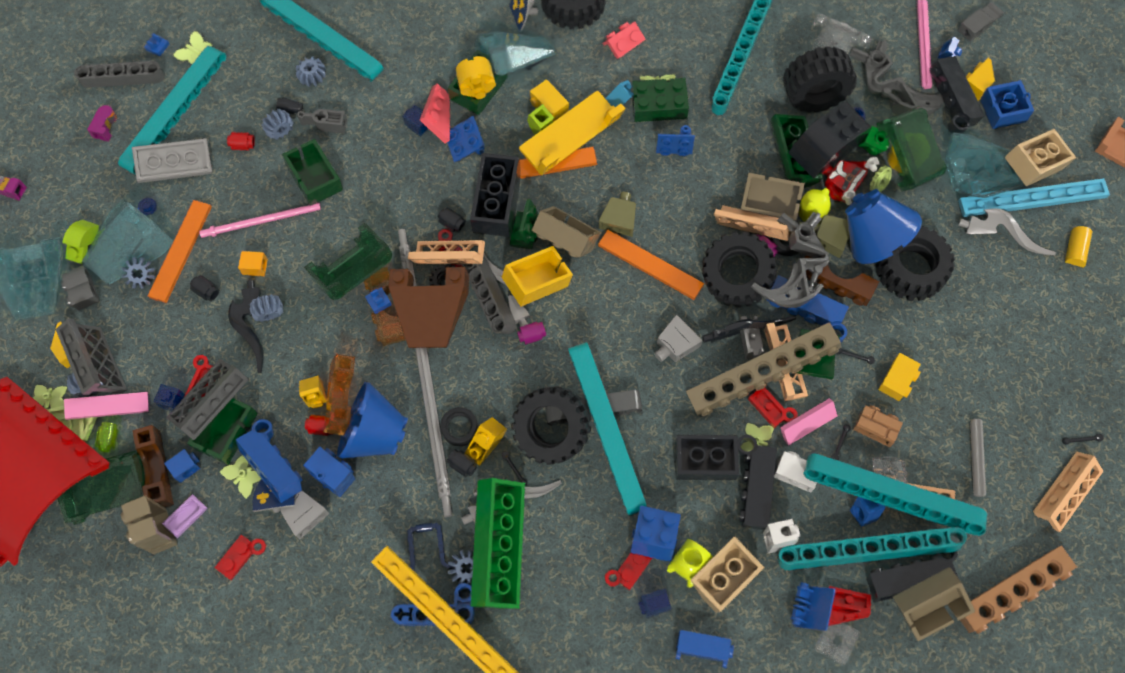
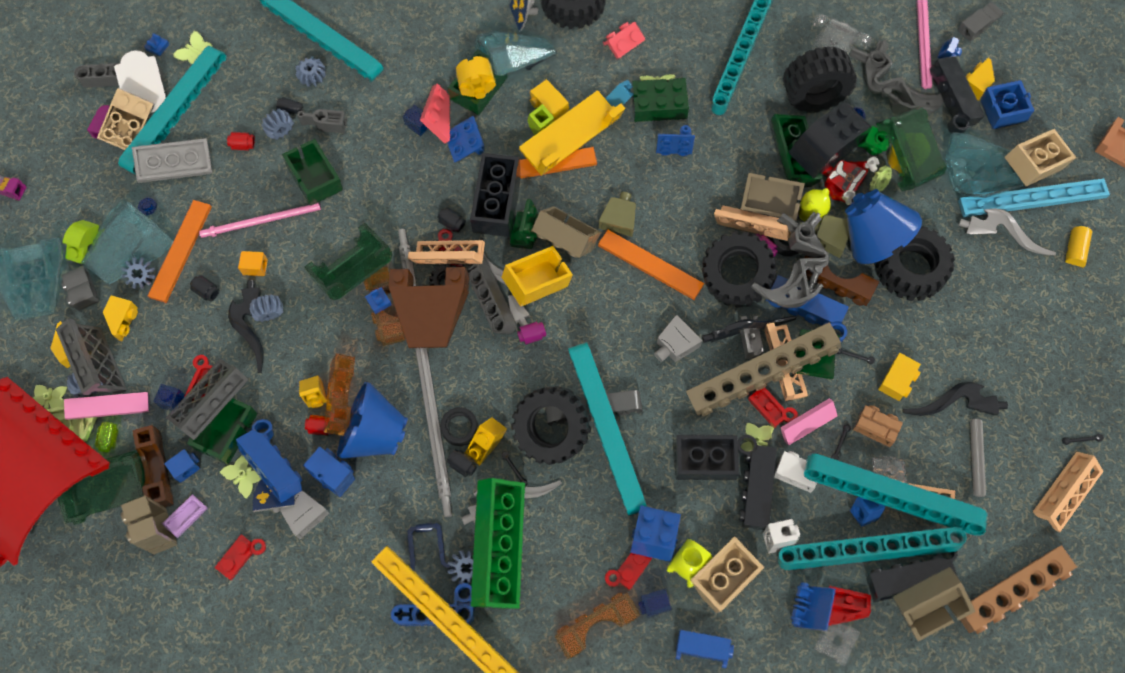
(119, 315): none -> yellow slope
(124, 119): none -> tan slope
(141, 77): none -> white sticker
(620, 611): none -> clear orange arch
(971, 392): none -> black piece

